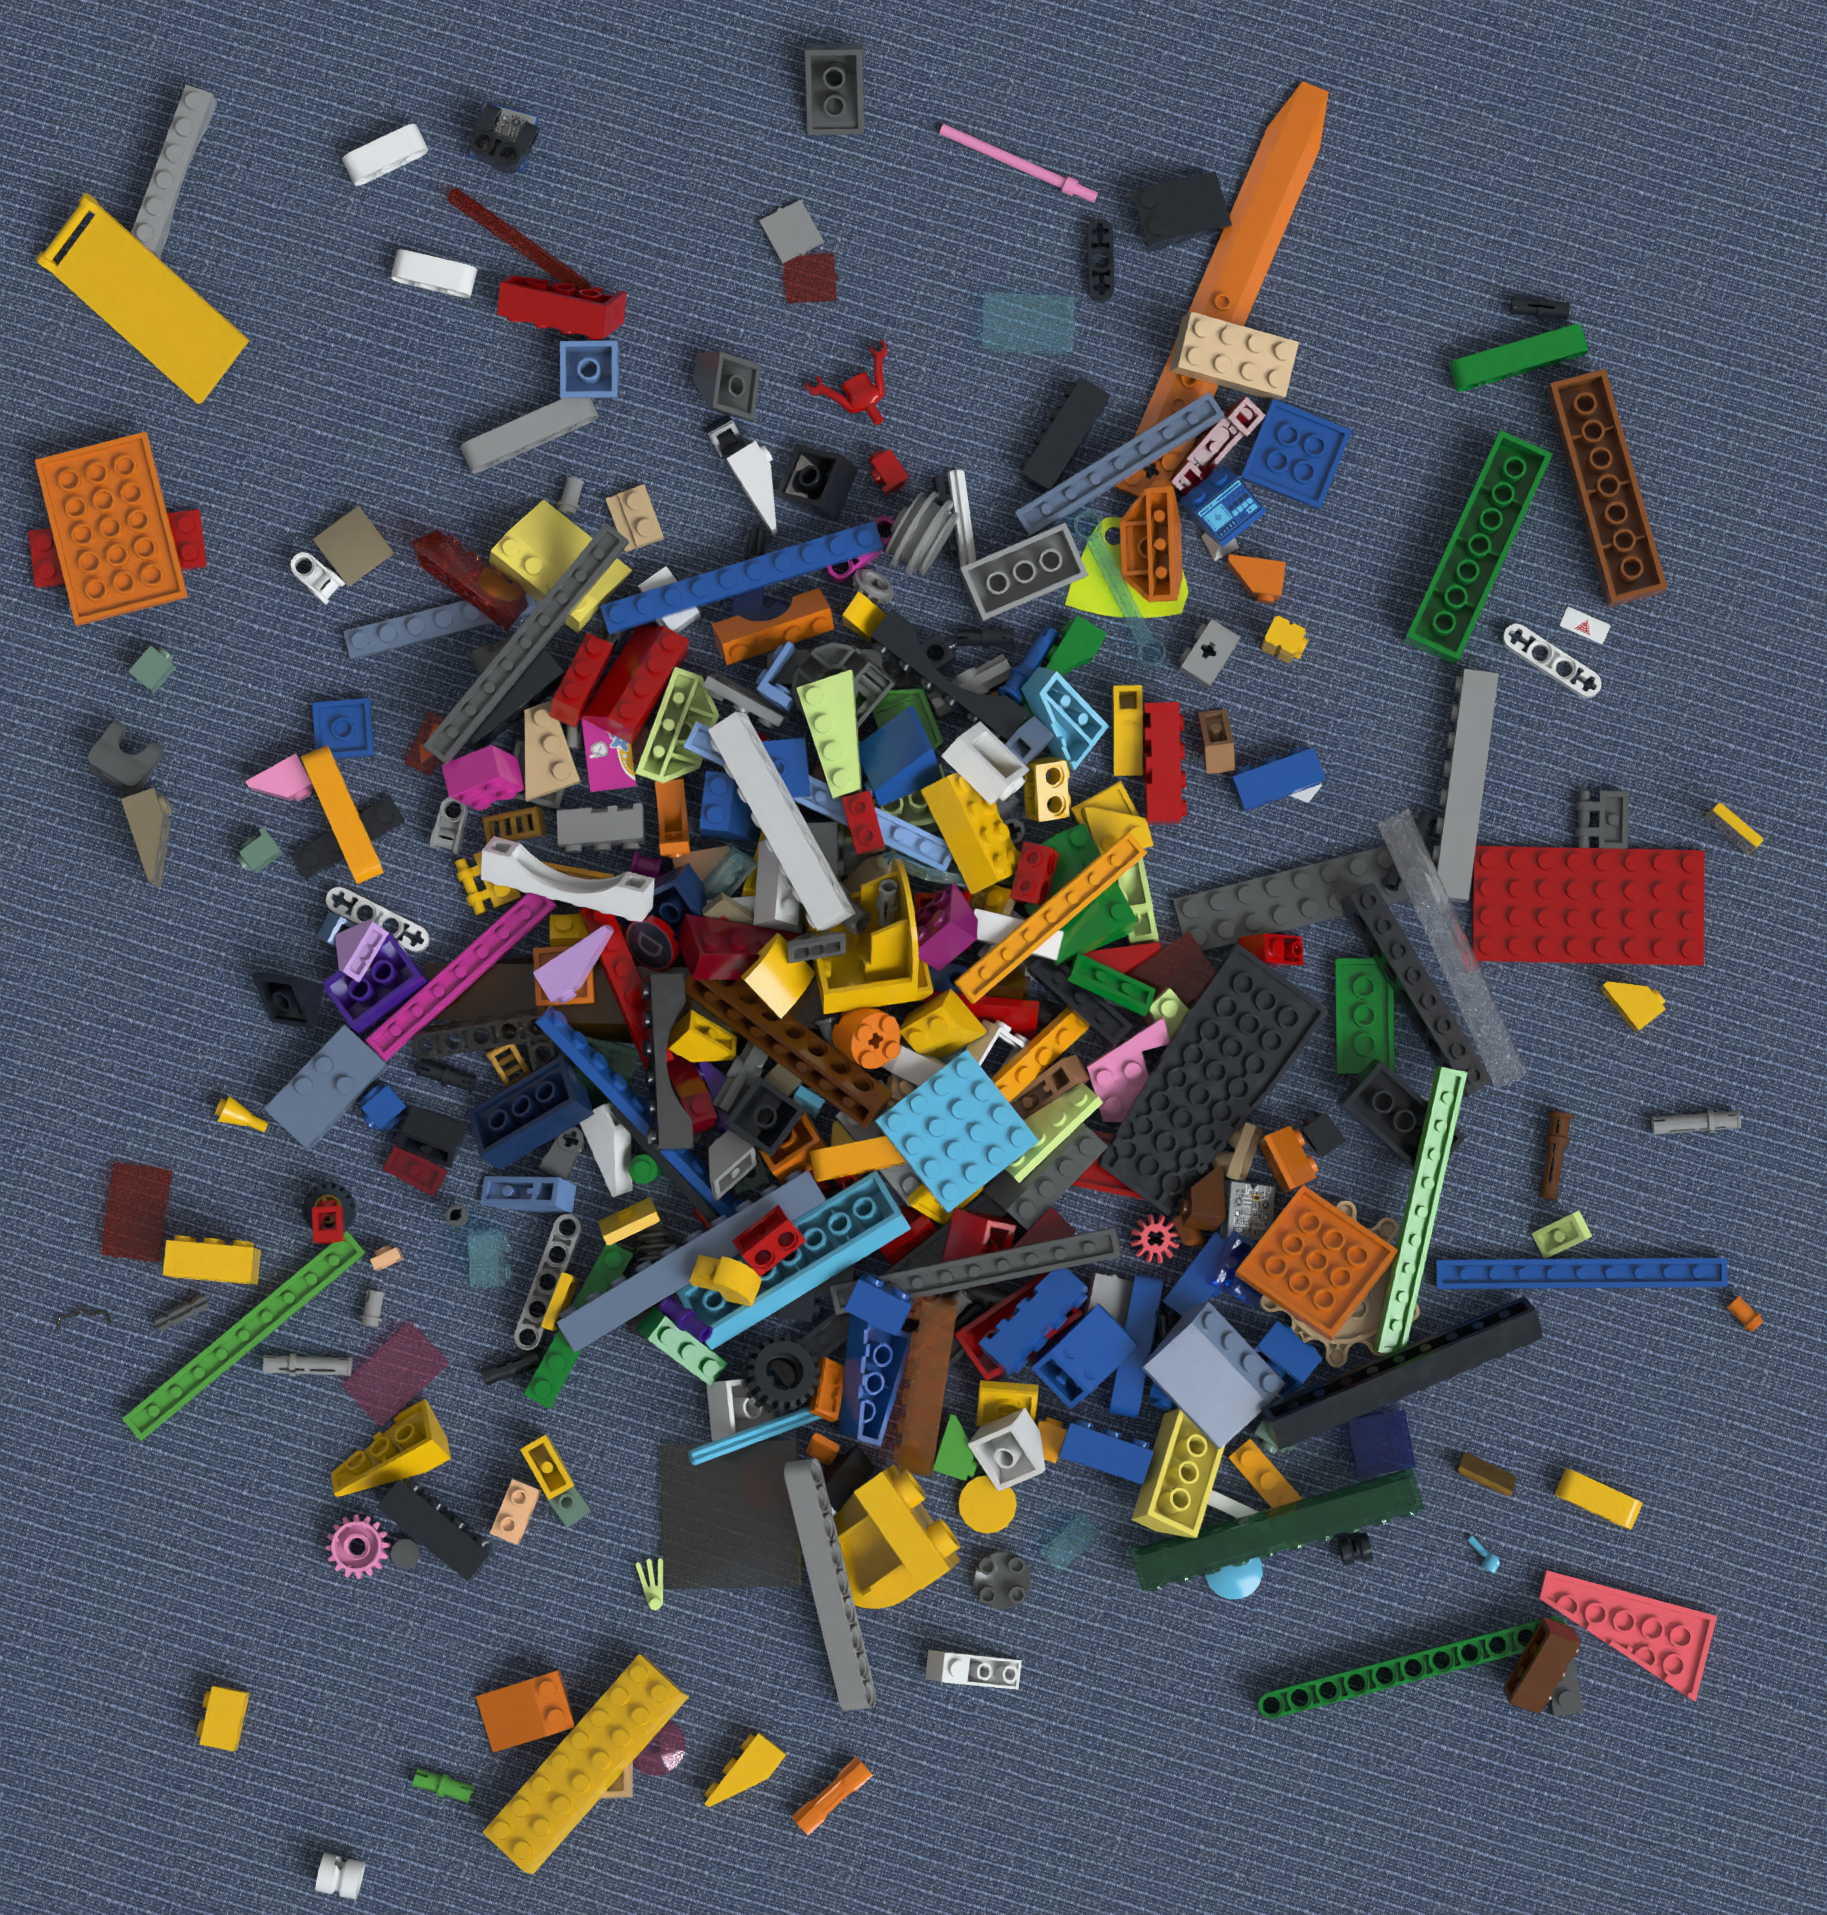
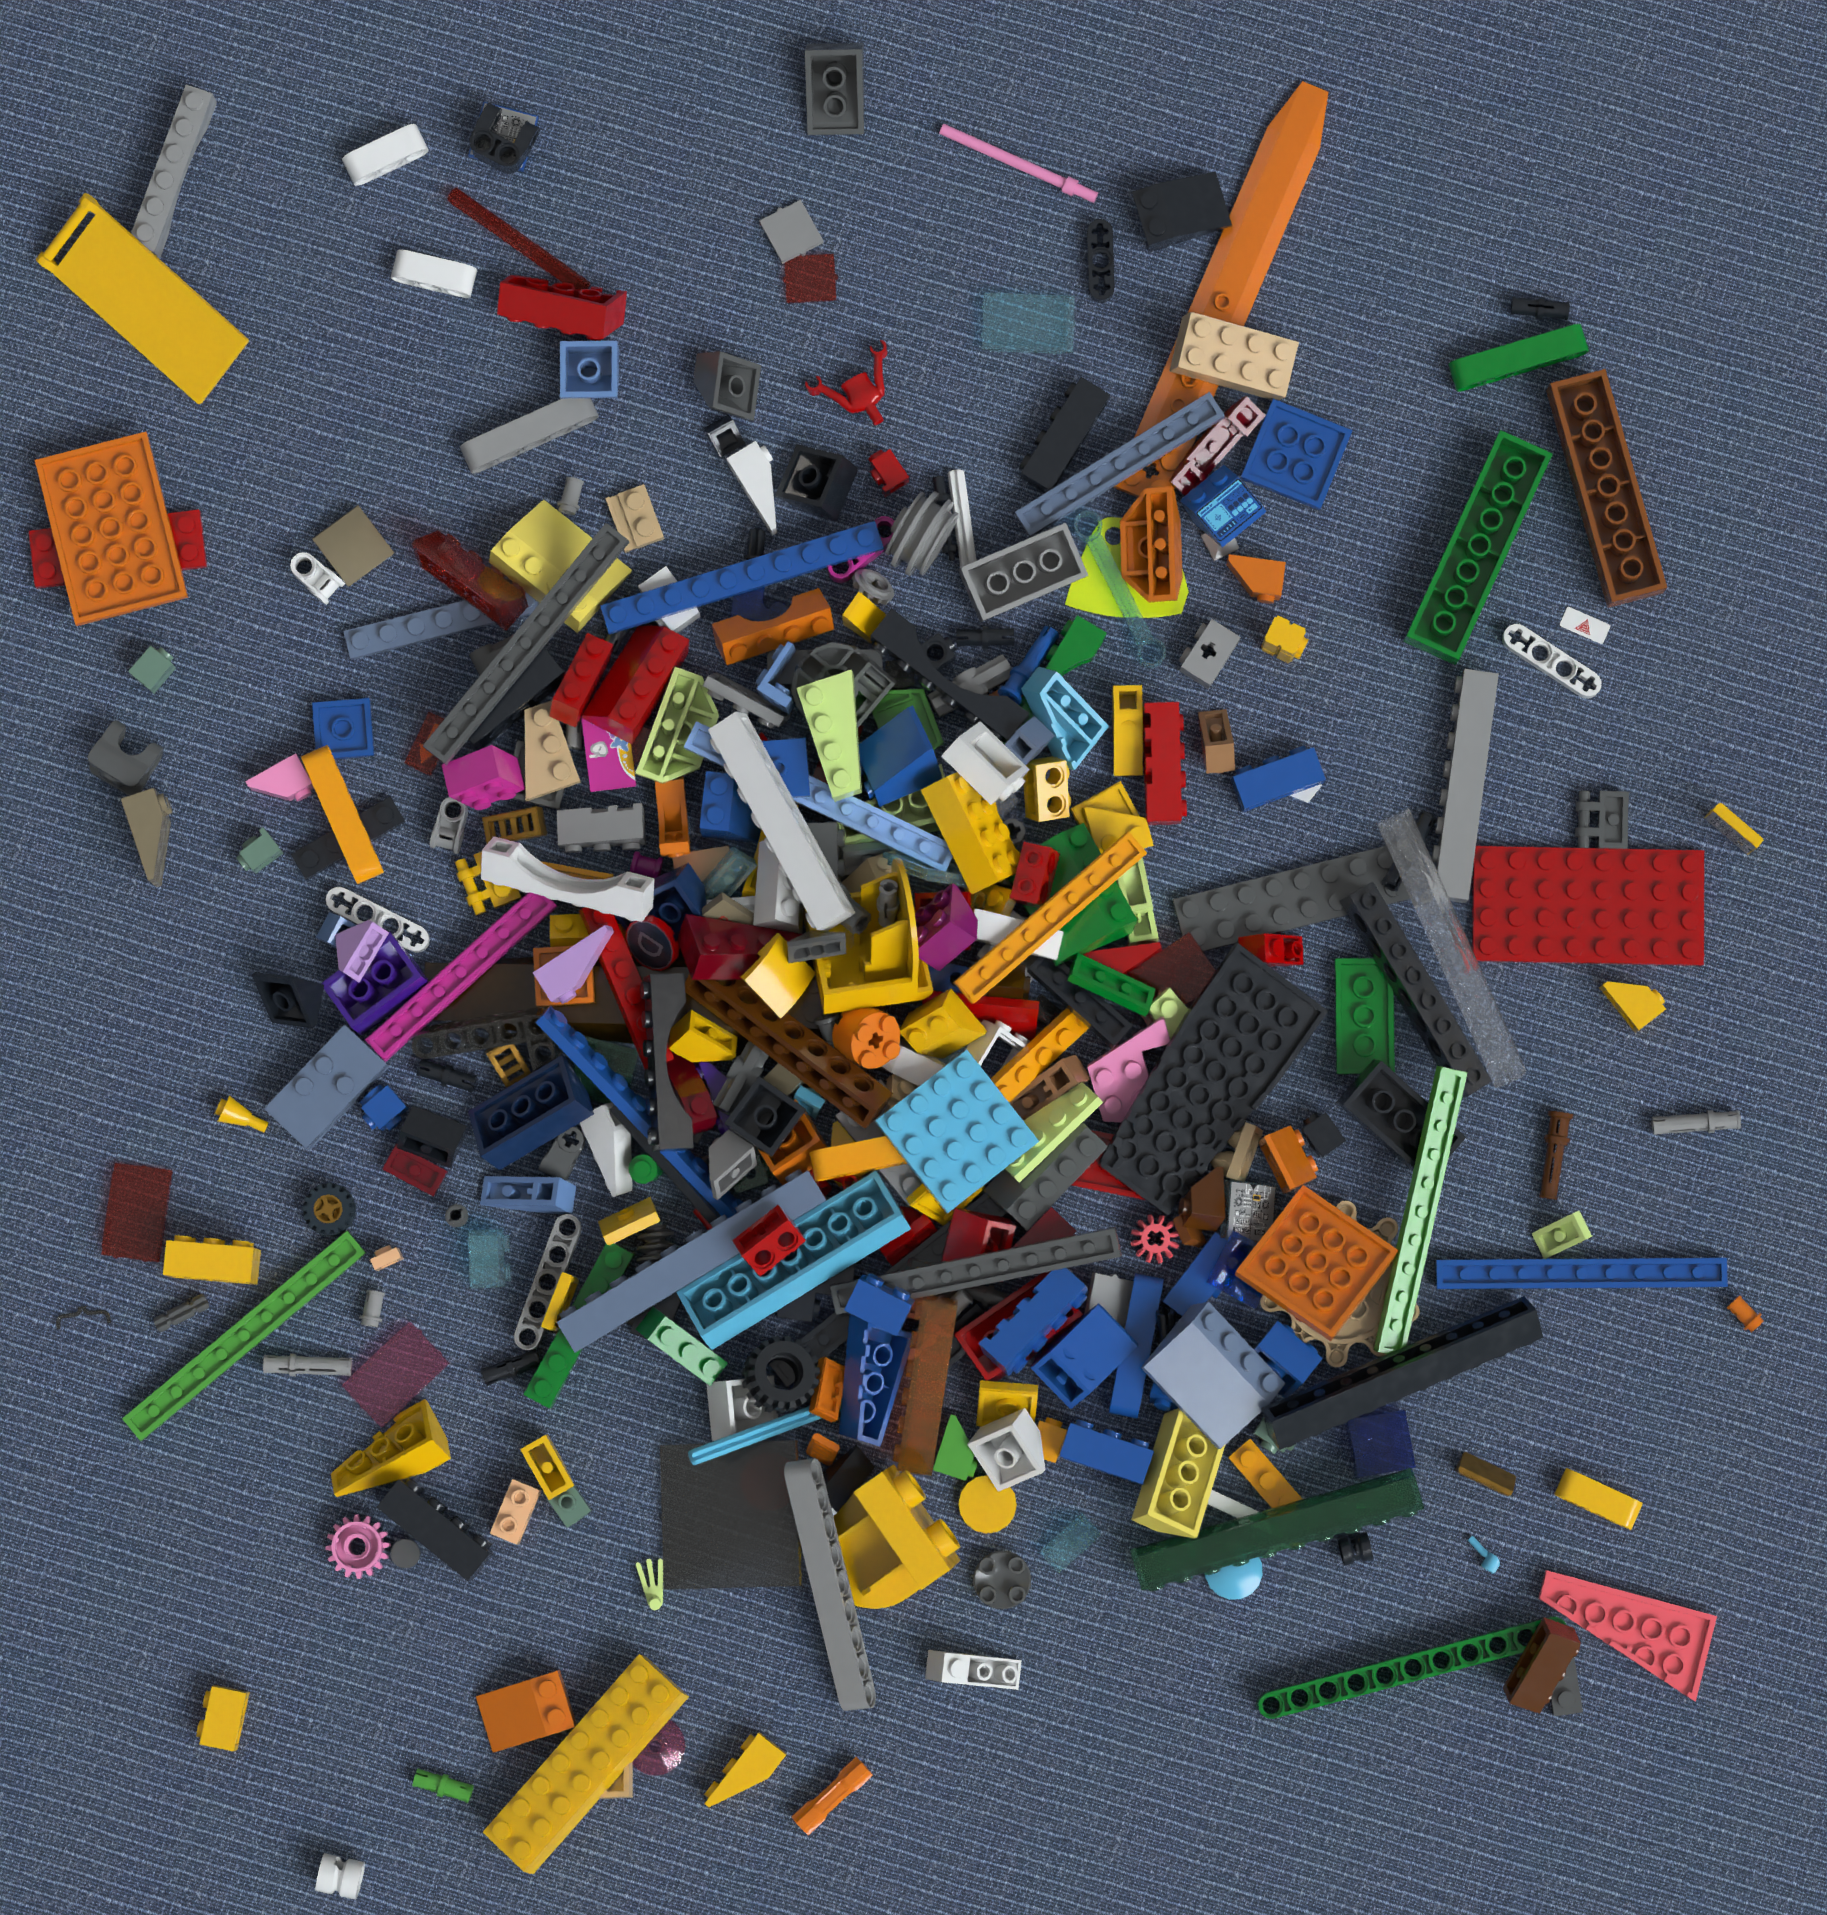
(321, 1233): red brick -> none
(686, 1319): dark purple pin -> none
(729, 1277): yellow brick -> none
(863, 824): red brick -> none

